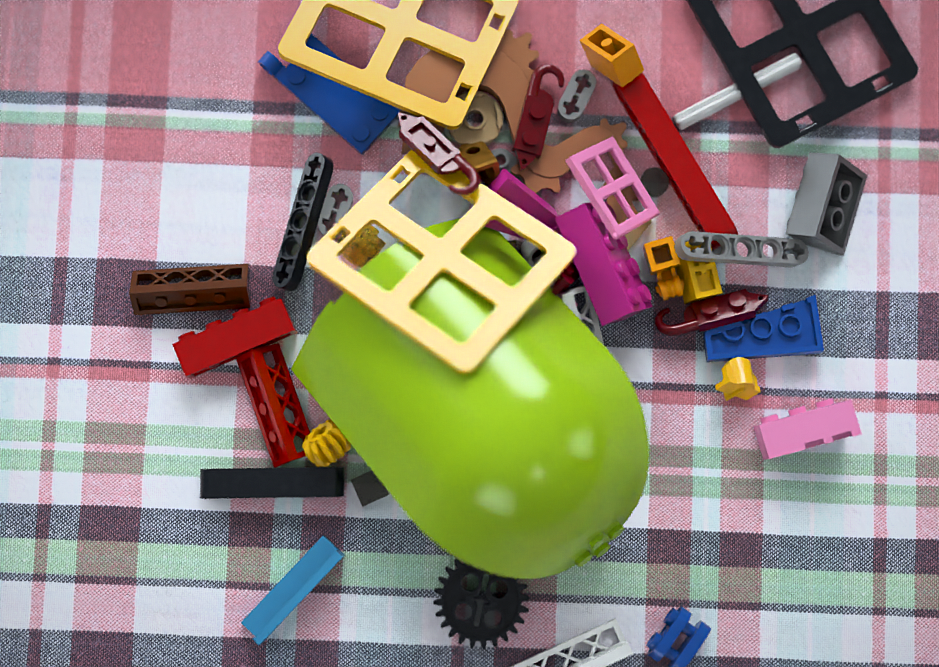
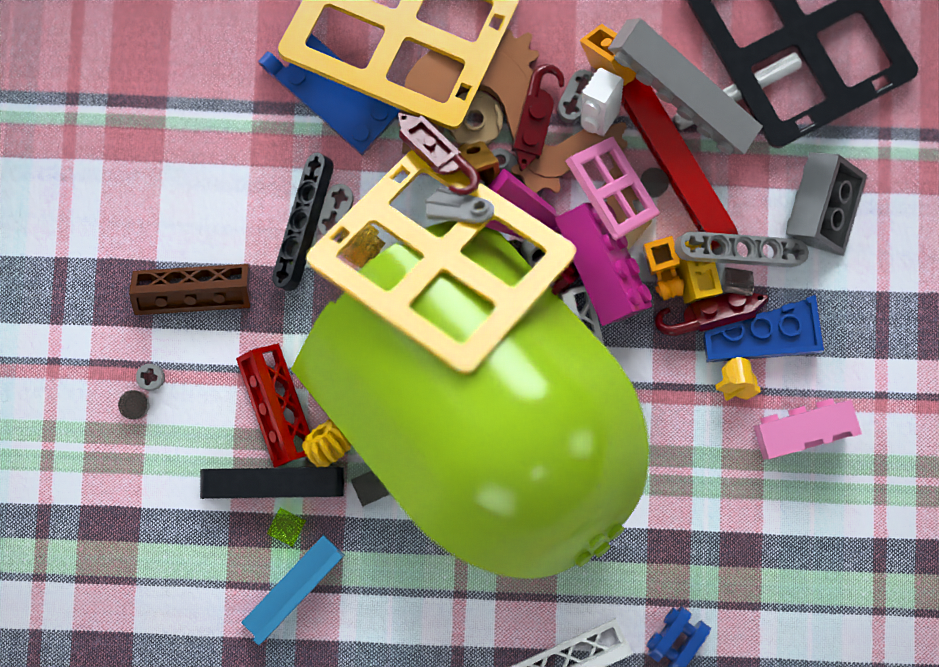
(133, 404): none -> clear smoke tile
(146, 369): none -> light grey bush
(234, 337): red brick -> none
(286, 527): none -> clear neon green tile
(454, 207): none -> light grey piece
(455, 594): black gear -> none
(601, 101): none -> white brick
(684, 87): none -> light grey brick
(738, 281): none -> clear smoke tile

